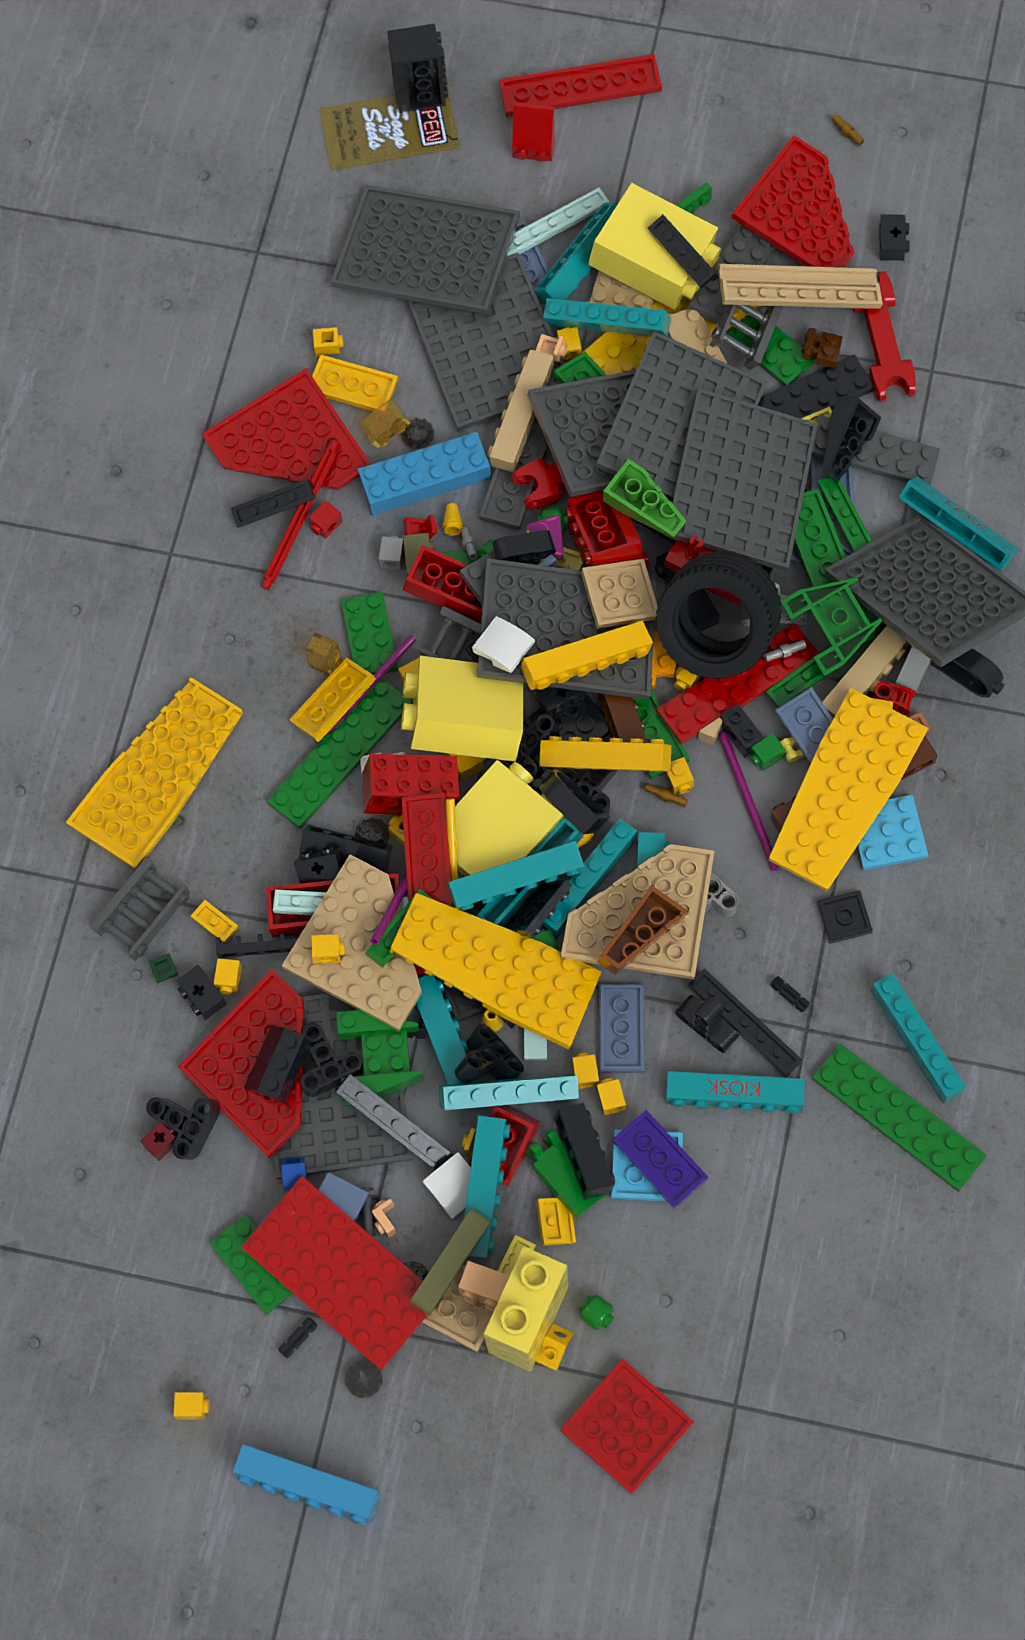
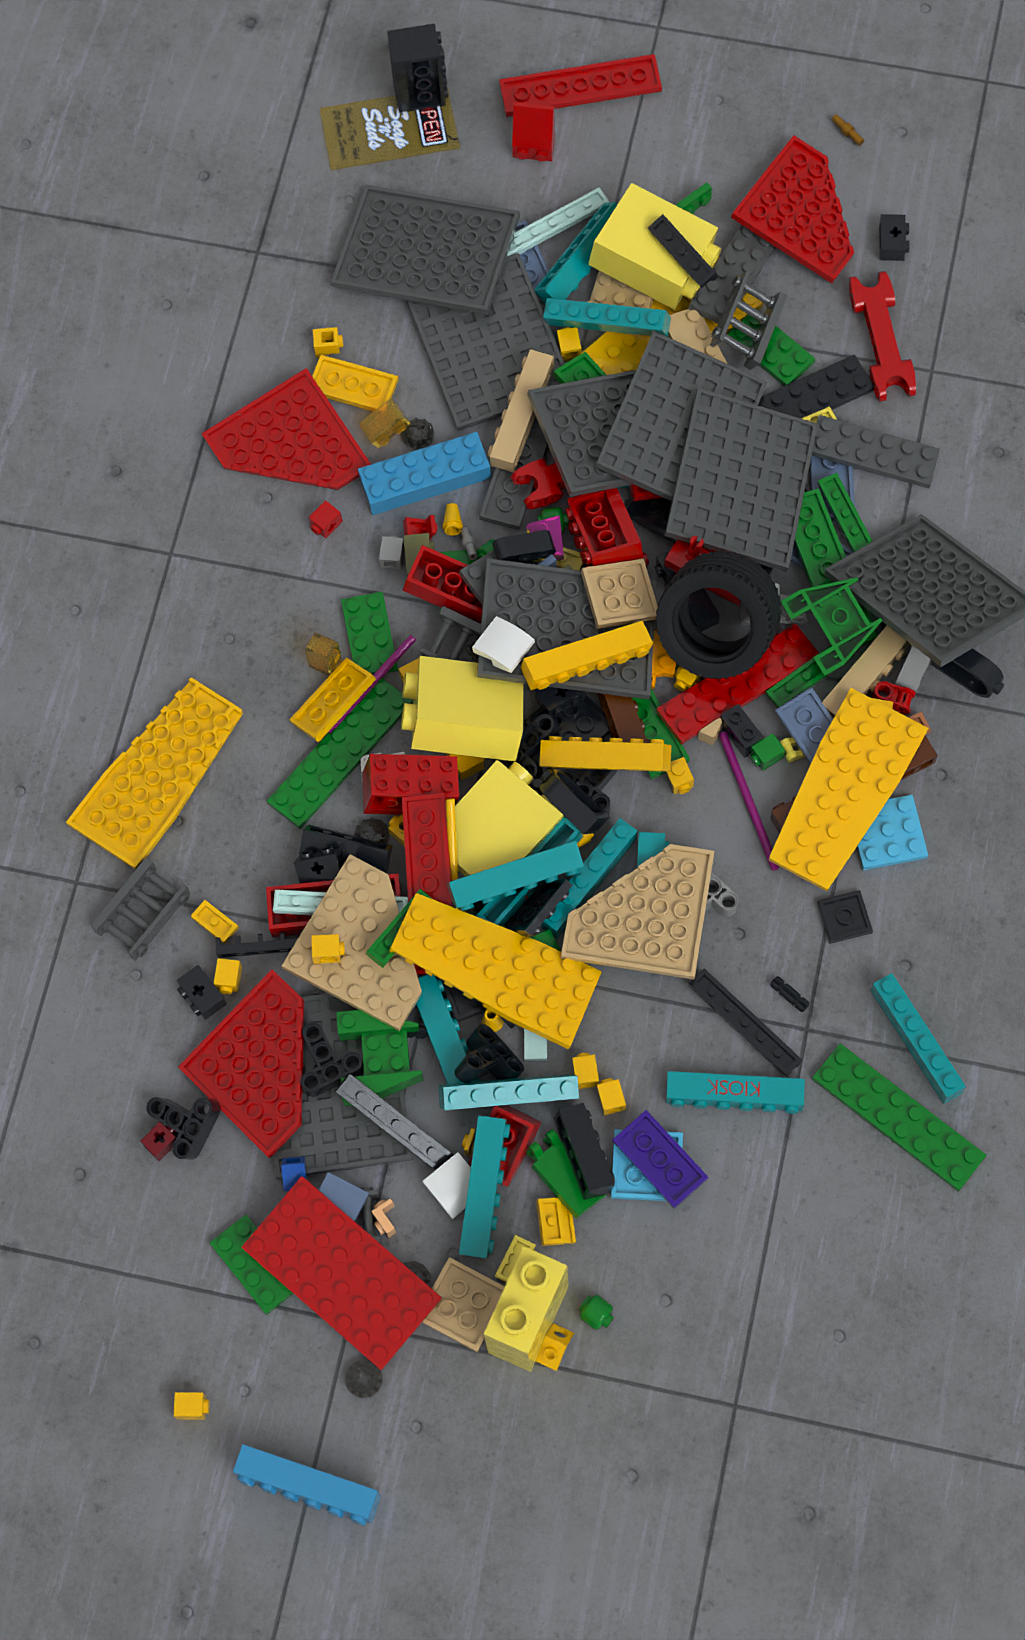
(163, 968): dark green plate -> none
(273, 503): black hinge -> none
(278, 1064): black slope -> none
(298, 1337): black axle -> none
(299, 517): red piece -> none
(392, 907): magenta piece -> none
(450, 1261): olive beam -> none
(482, 1285): light nougat brick -> none
(552, 346): light nougat bracket -> none
(622, 1028): sand blue tile -> none
(627, 1426): red plate -> none
(641, 499): bright green wedge -> none
(644, 926): dark orange wedge -> none
(666, 795): pearl gold bar -> none
(707, 1021): black beam -> none
(784, 650): light grey bar -> none
(799, 286): tan plate -> none
(828, 349): reddish brown plate -> none
(849, 428): black wedge -> none
(959, 523): teal brick -> none

